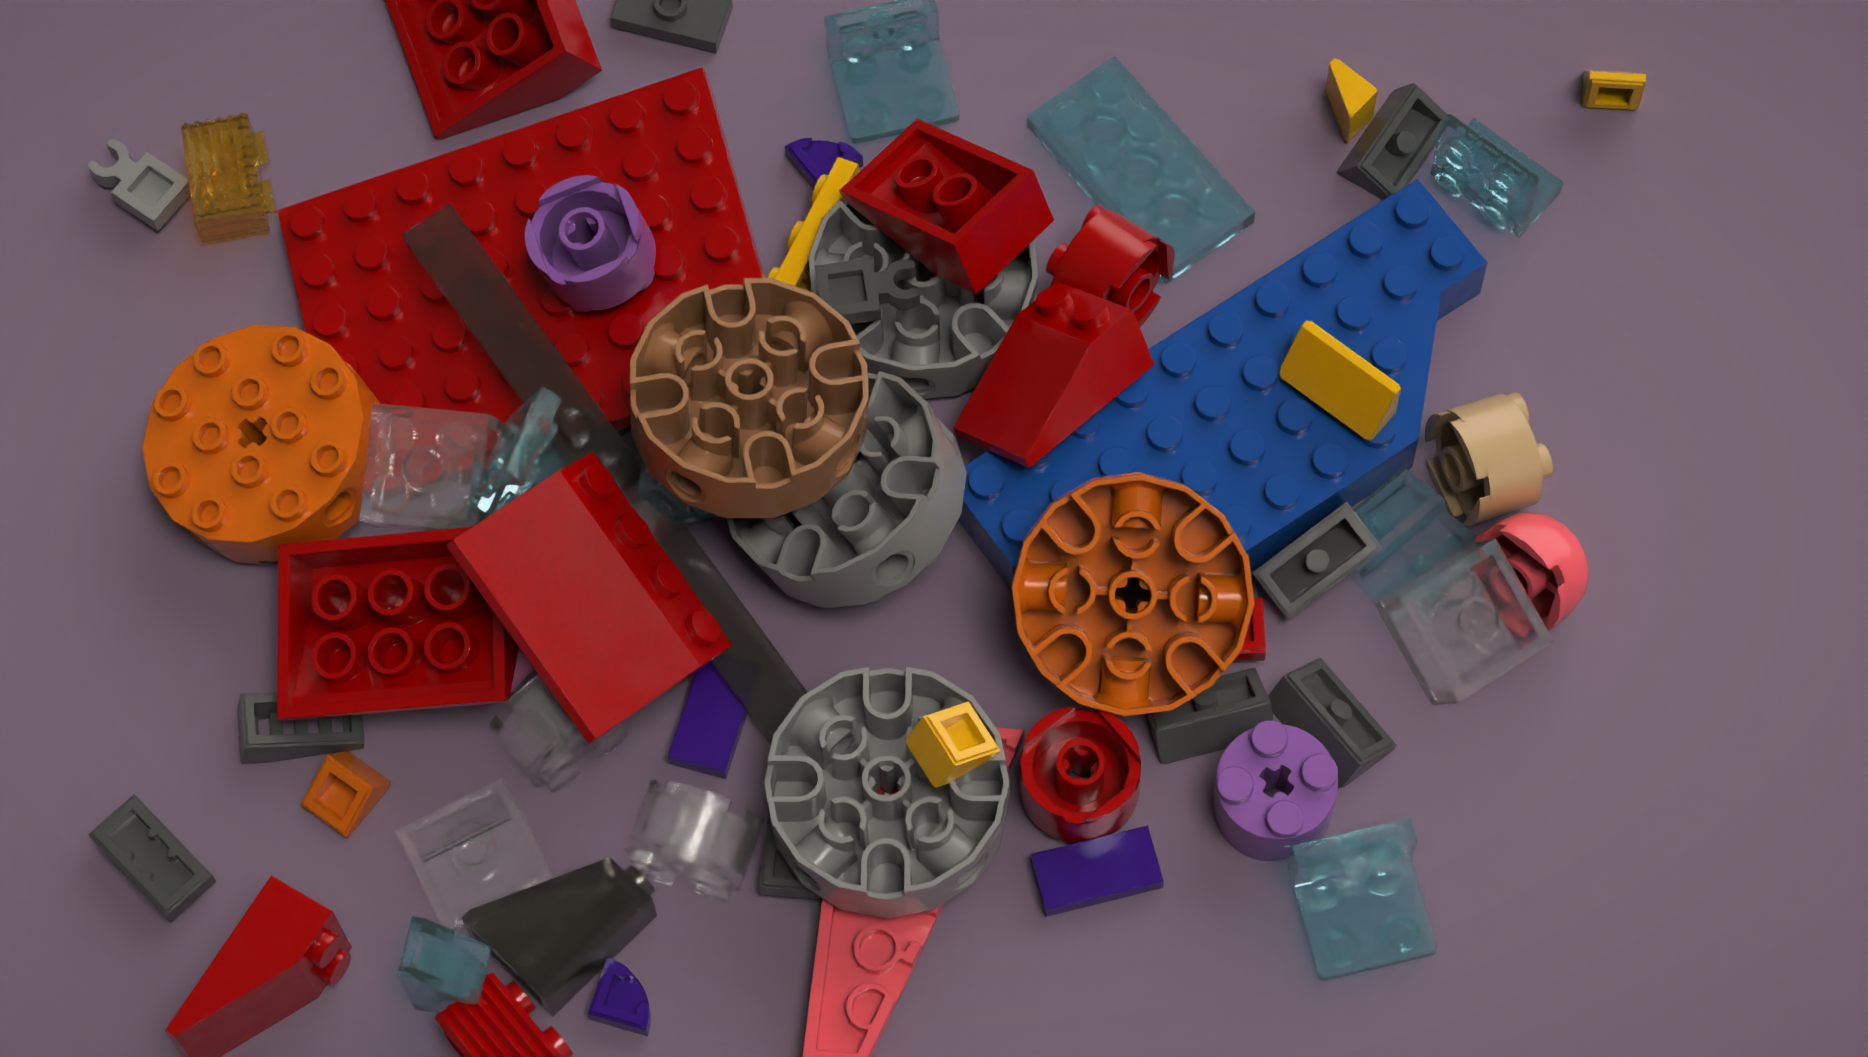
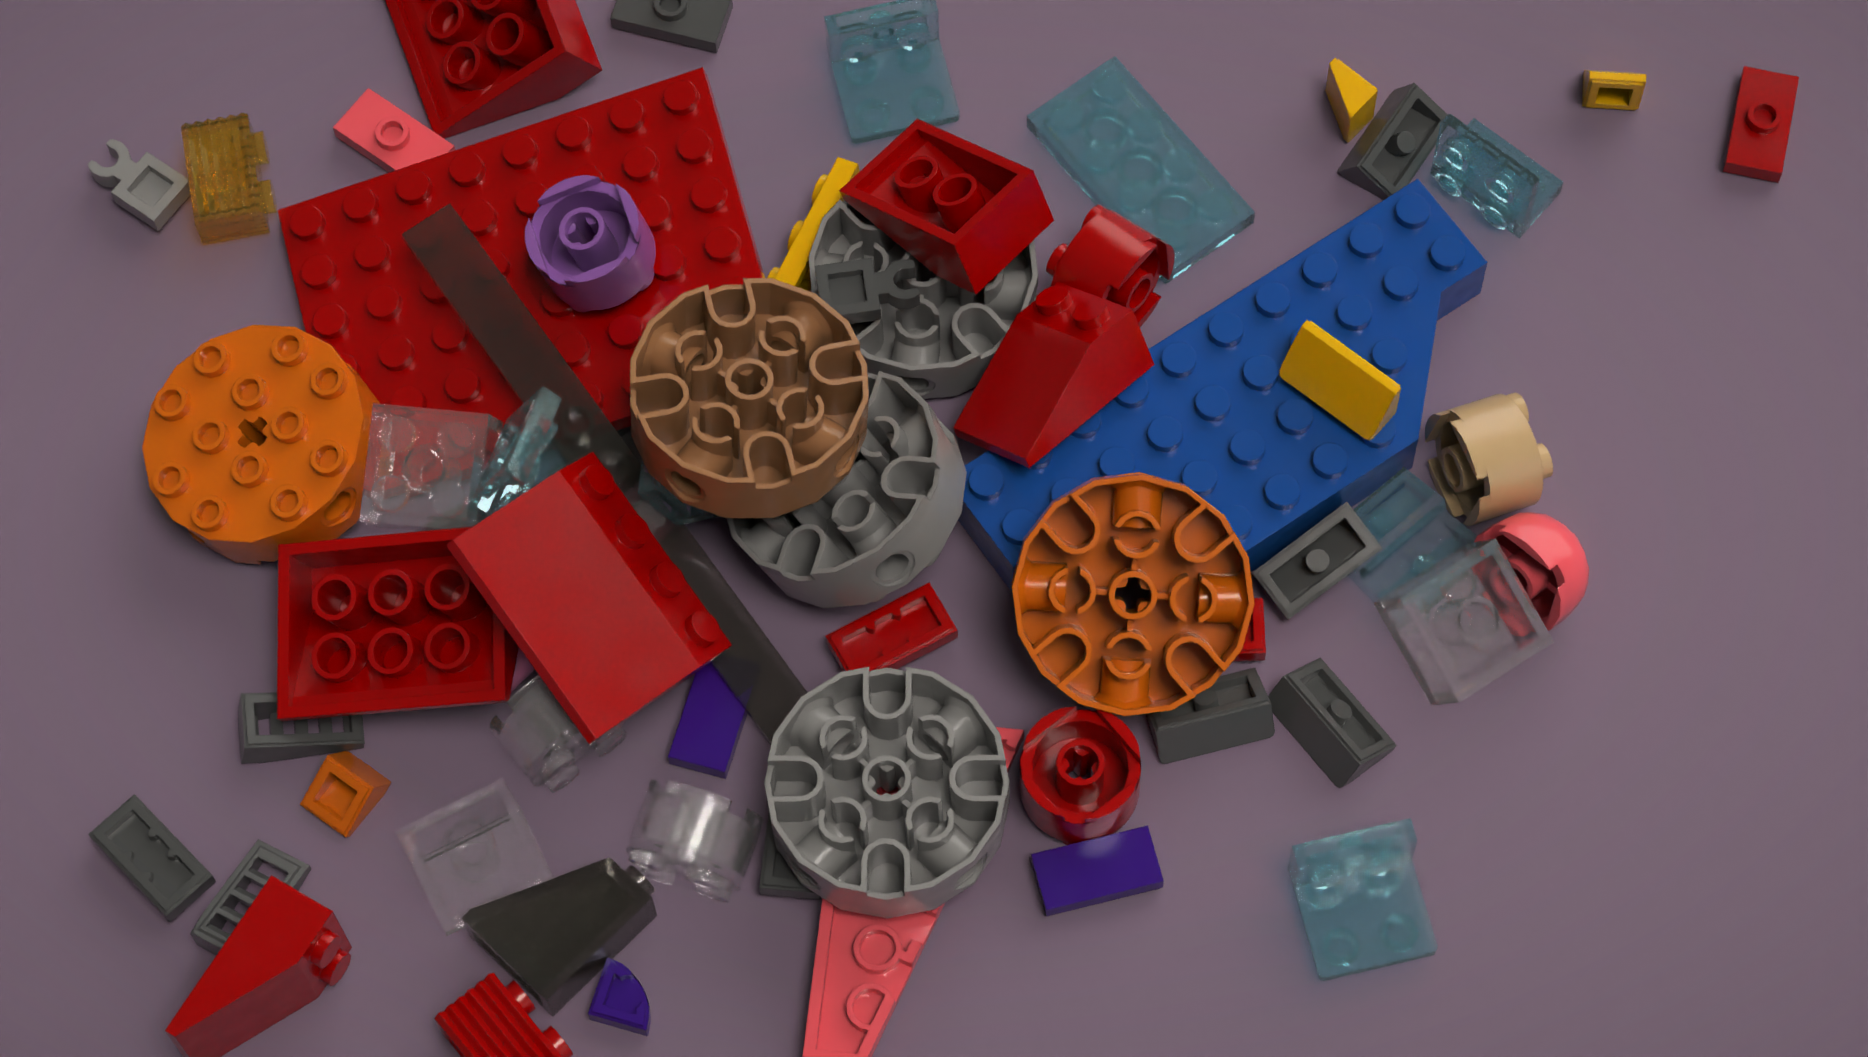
(208, 929): none -> dark grey slope
(388, 134): none -> coral plate
(441, 966): clear light blue slope -> none
(818, 157): dark purple tile -> none
(894, 633): none -> red plate
(951, 743): yellow slope -> none
(1270, 759): medium lavender brick -> none
(1761, 124): none -> red plate

